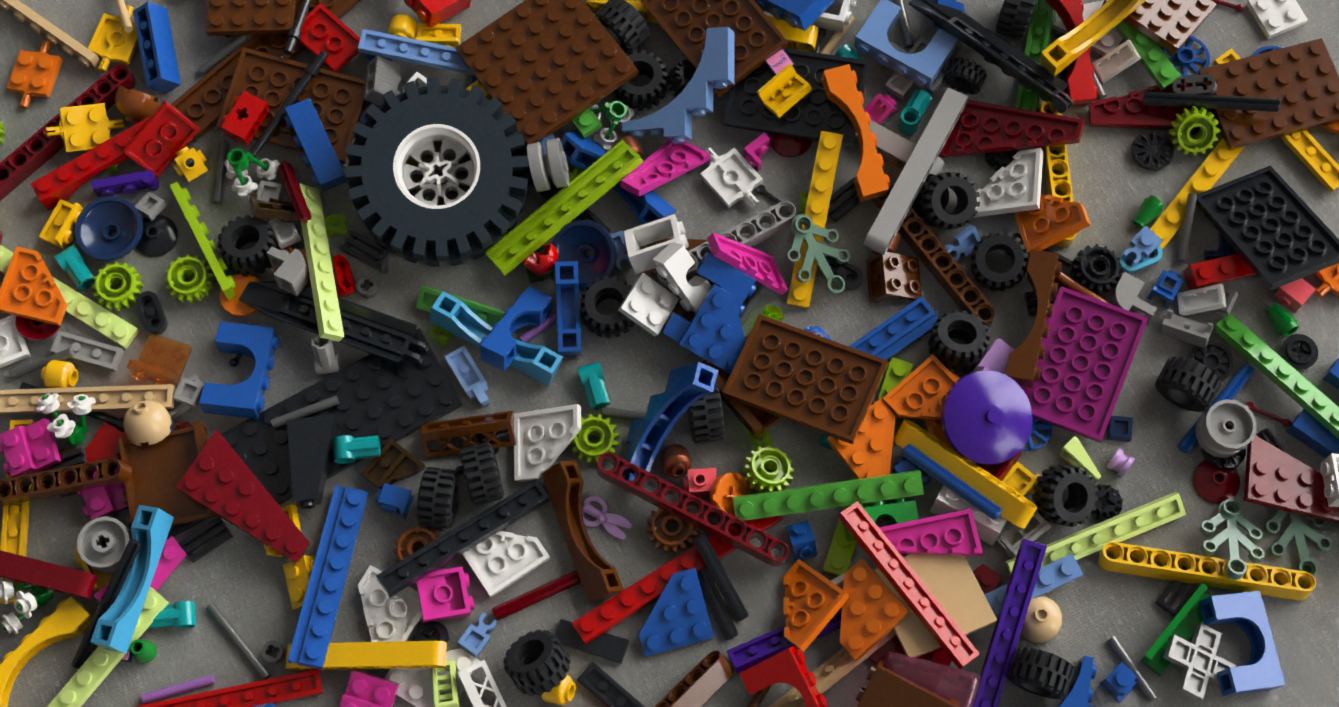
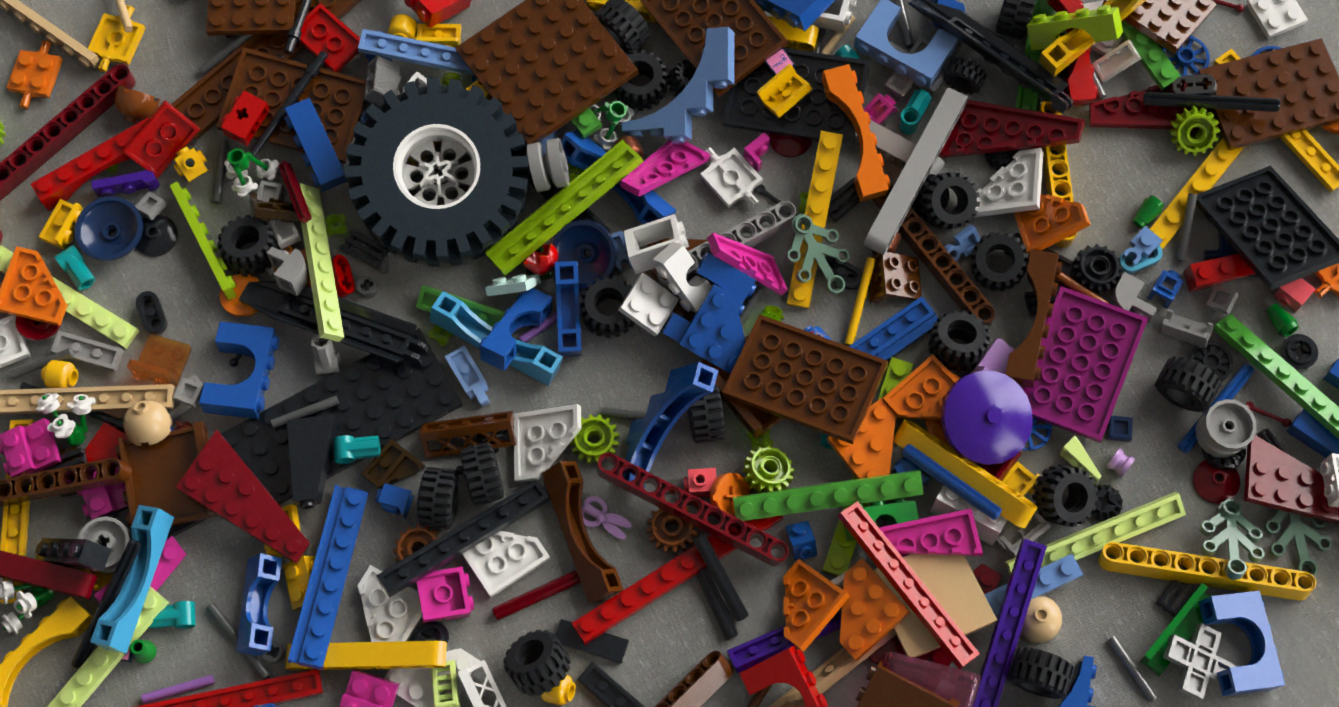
(73, 552): none -> black arch
(83, 126): yellow plate -> none
(111, 276): lime gear -> none
(156, 47): blue brick -> none
(181, 270): lime gear -> none
(202, 531): black tile -> none
(254, 628): none -> blue arch
(447, 76): none -> clear neon green plate
(475, 637): medium blue plate -> none
(511, 285): none -> light aqua plate
(593, 381): teal piece -> none
(675, 461): copper head -> none
(677, 616): blue plate -> none
(860, 299): none -> yellow bar
(1101, 24): none -> lime arch
(1119, 682): blue window -> none
(1152, 150): black wheel -> none
(1201, 300): white plate -> none

